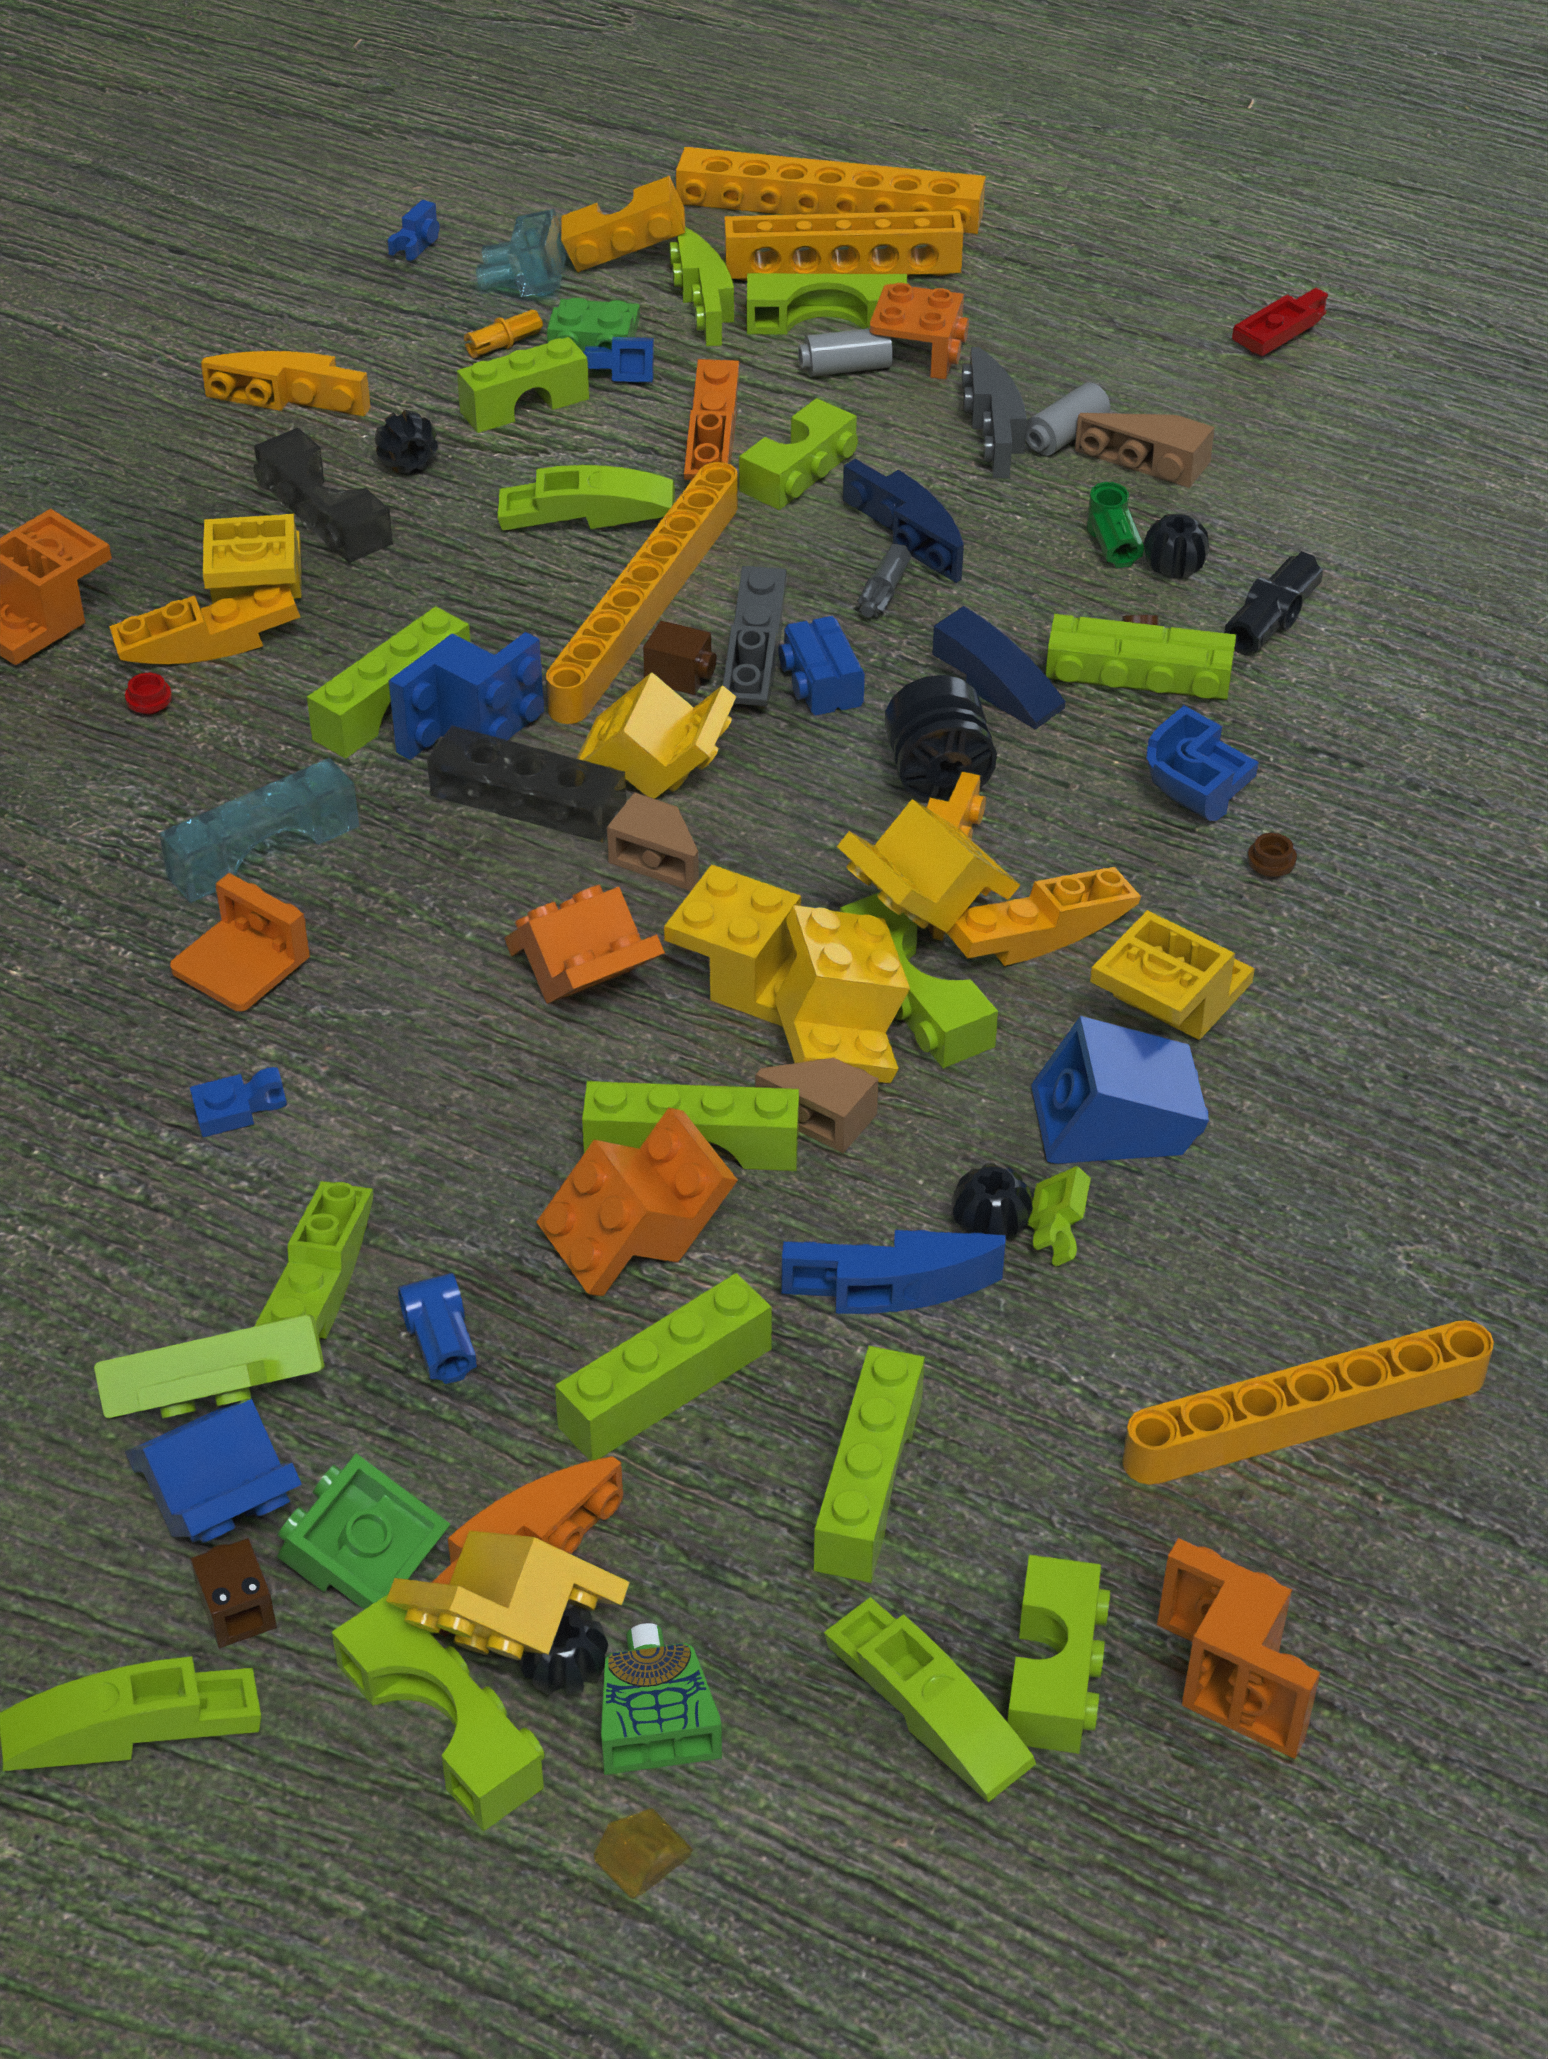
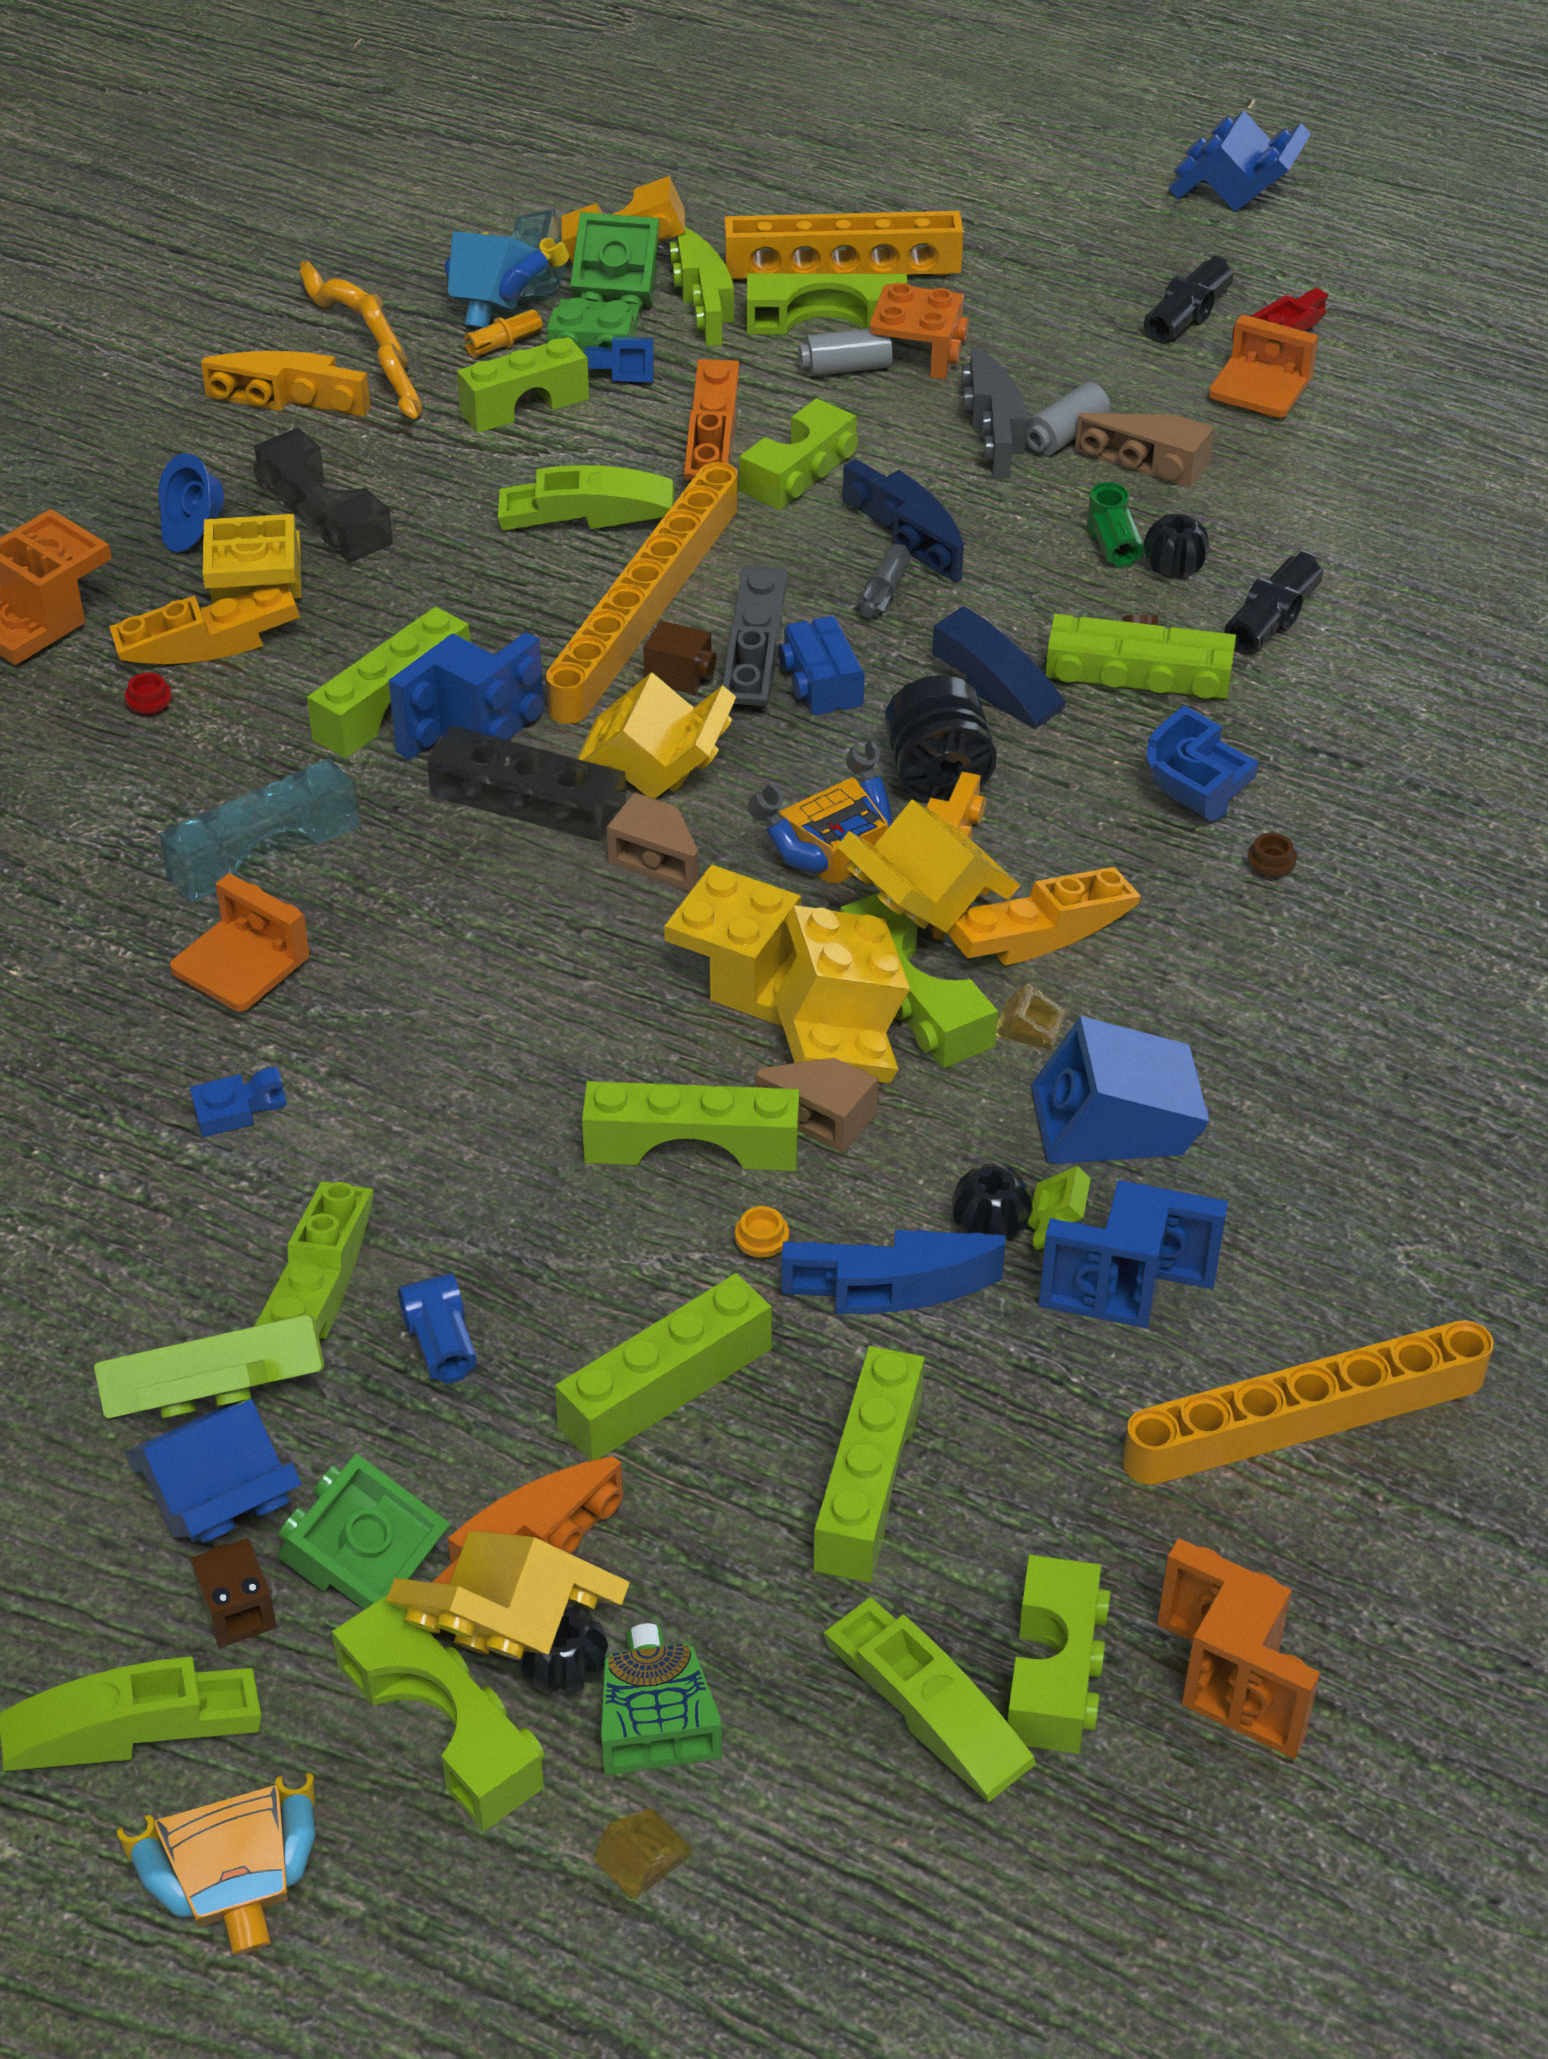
(186, 499): none -> blue piece
(228, 1858): none -> torso
(390, 351): none -> light orange animal
(406, 442): black piece -> none
(418, 231): blue plate -> none
(495, 270): none -> dark azure torso
(581, 942): orange bracket -> none
(615, 258): none -> bright green plate
(636, 1201): orange bracket -> none
(761, 1232): none -> light orange plate
(813, 827): none -> torso
(822, 186): light orange brick -> none
(1031, 1018): none -> clear yellow slope
(1146, 1239): none -> blue bracket
(1172, 974): yellow bracket -> none
(1188, 300): none -> black piece
(1238, 159): none -> blue bracket
(1266, 367): none -> orange bracket

